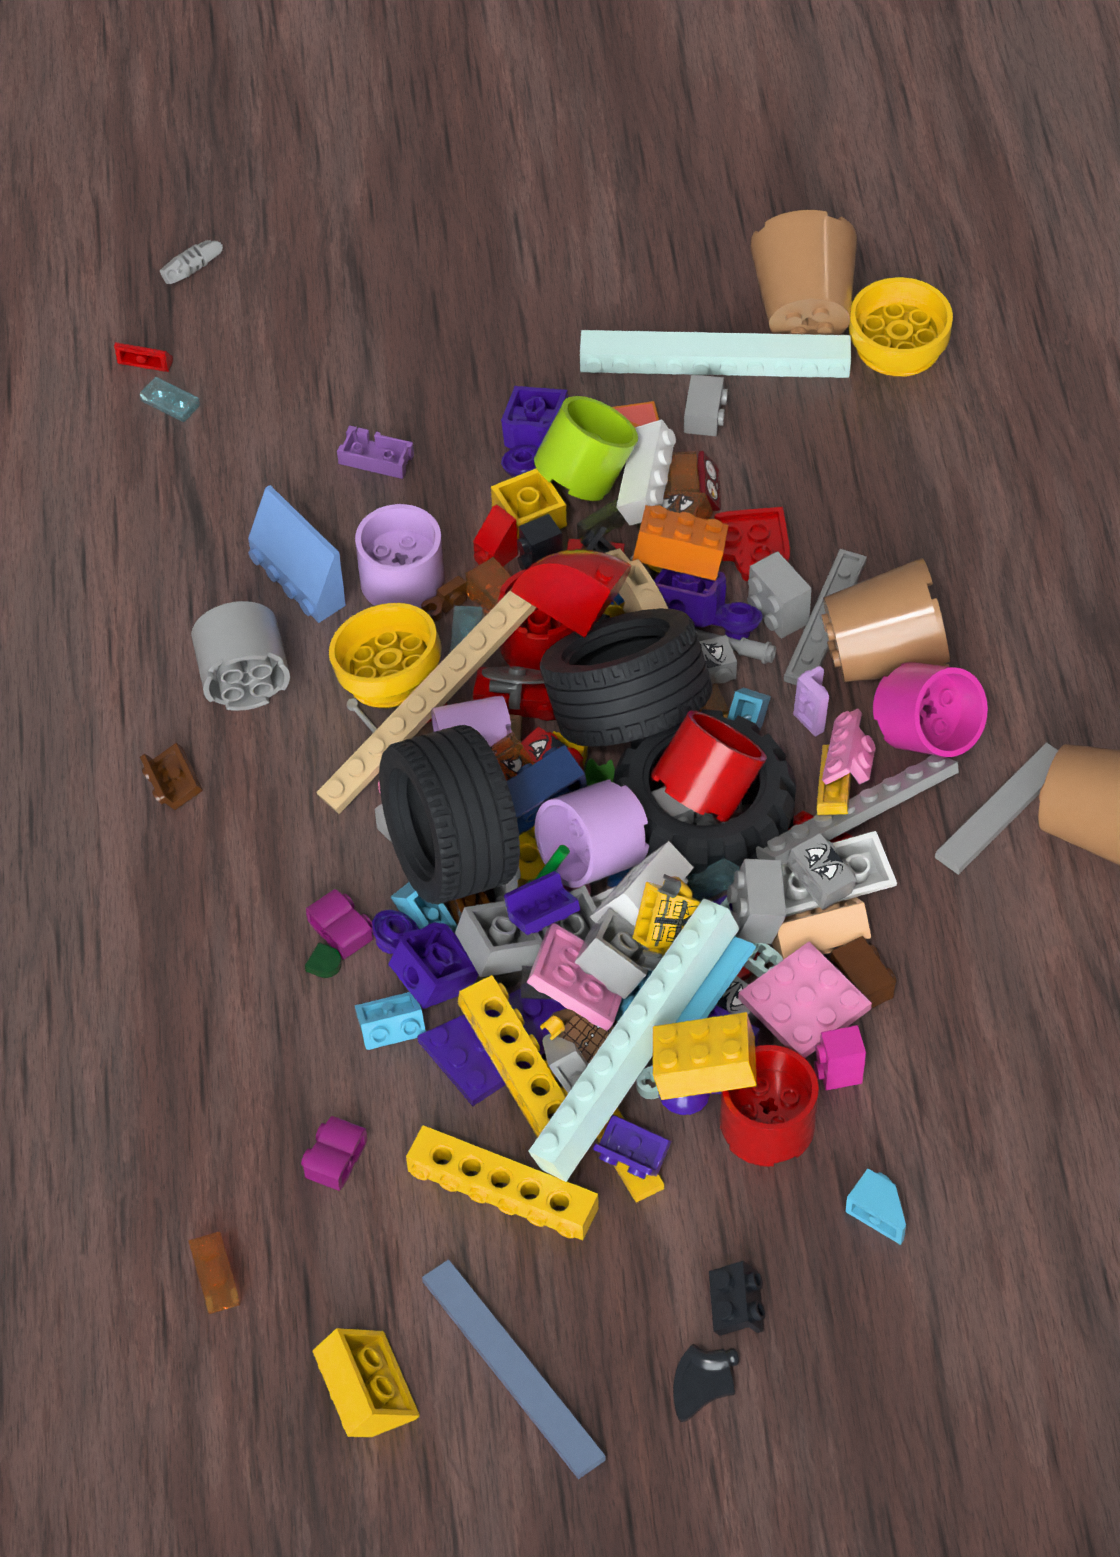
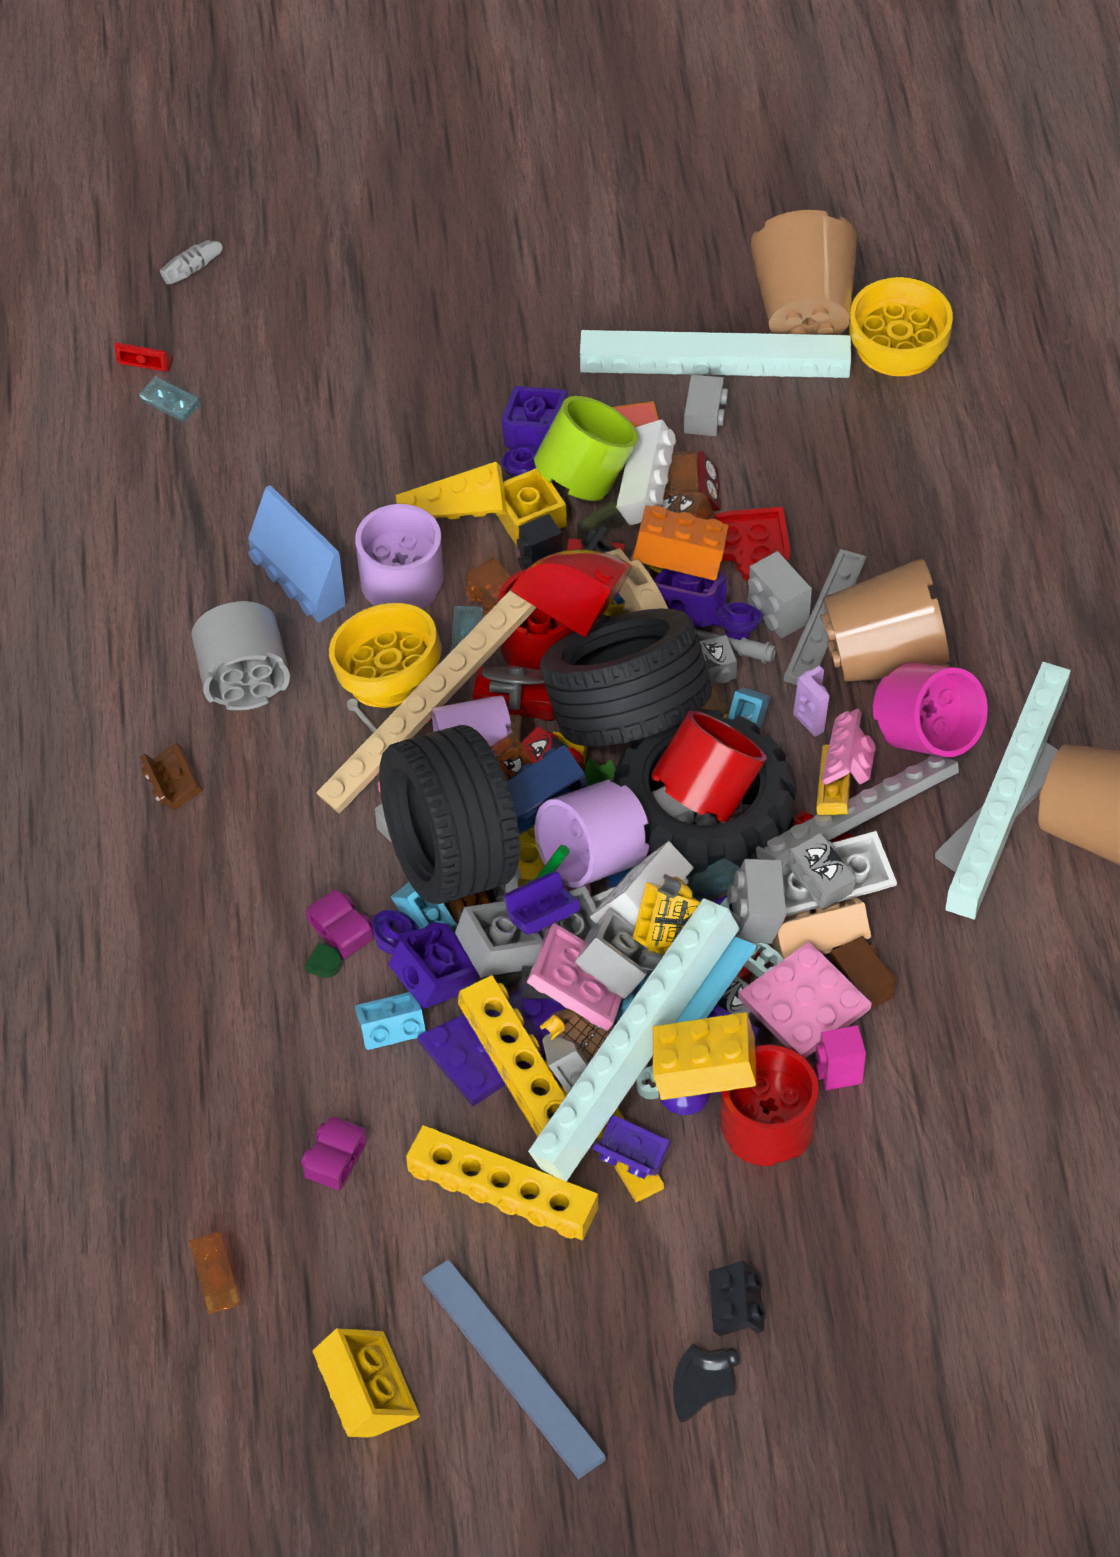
(383, 456): medium lavender piece -> none
(448, 596): reddish brown plate -> none
(463, 494): none -> yellow wing
(496, 538): red slope -> none
(878, 1205): medium azure slope -> none
(1007, 791): none -> light aqua brick

